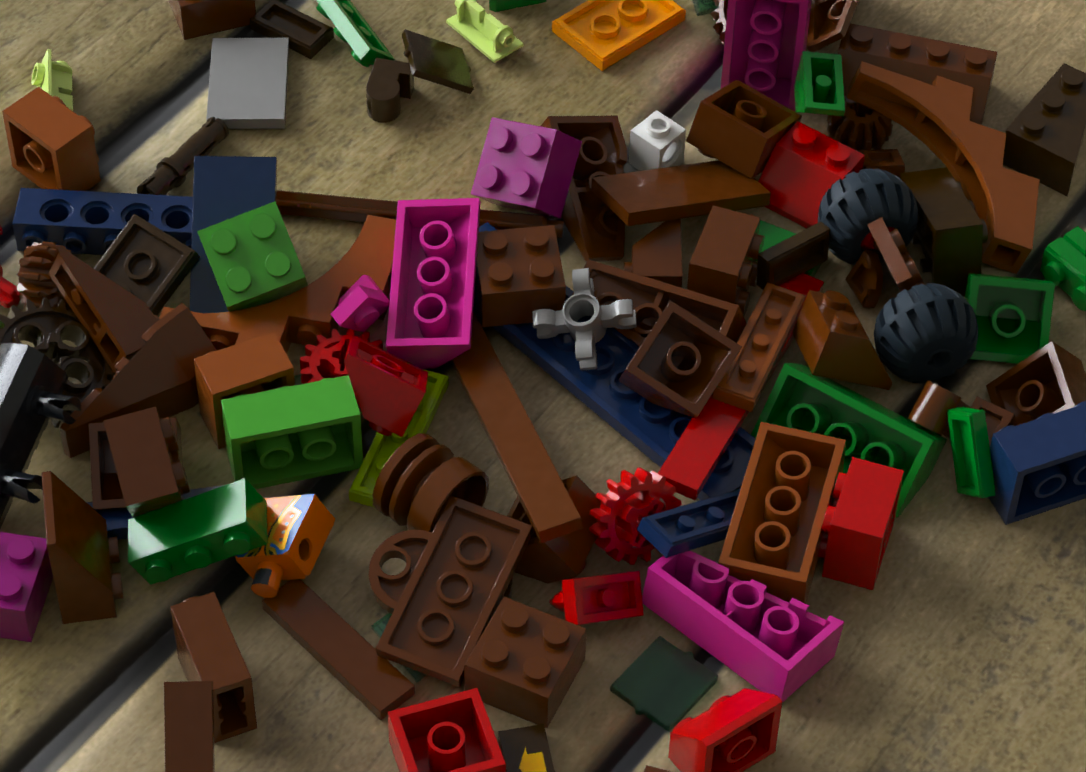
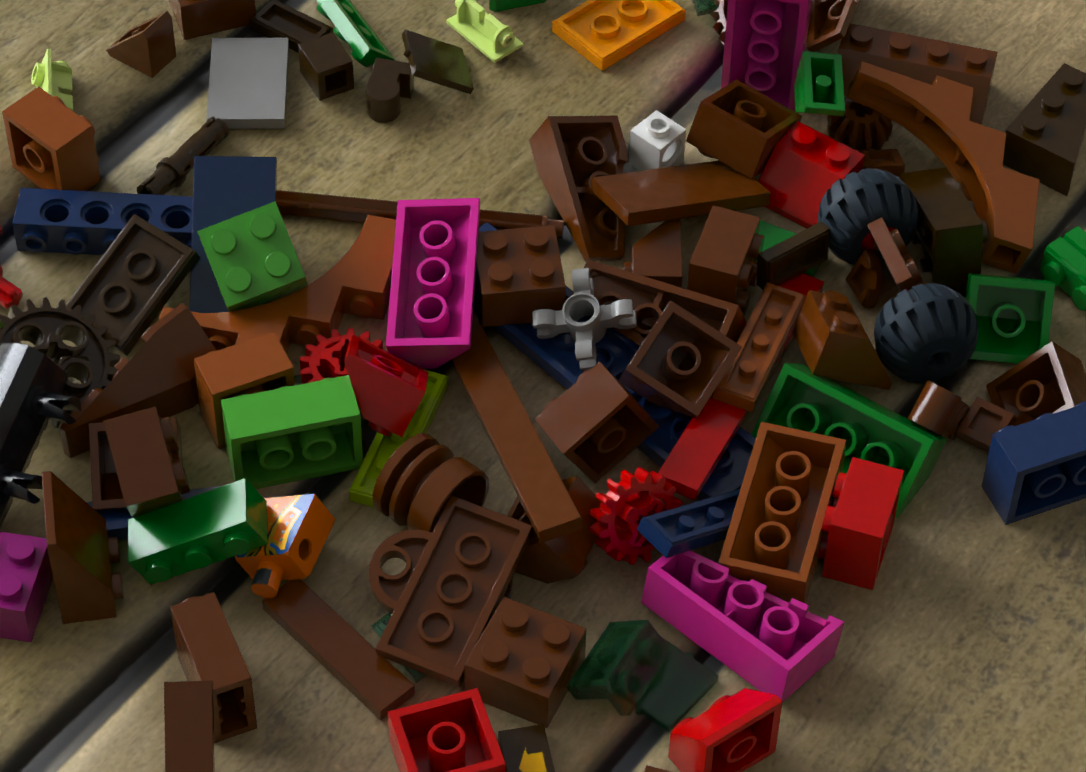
(34, 277): reddish brown gear -> none
(103, 307): reddish brown slope -> none
(147, 45): none -> reddish brown slope
(326, 66): none -> dark brown brick
(361, 305): dark pink bracket -> none
(526, 167): magenta brick -> none
(596, 422): none -> reddish brown brick
(600, 598): red tile -> none
(621, 665): none -> clear green bracket
(971, 452): green tile -> none

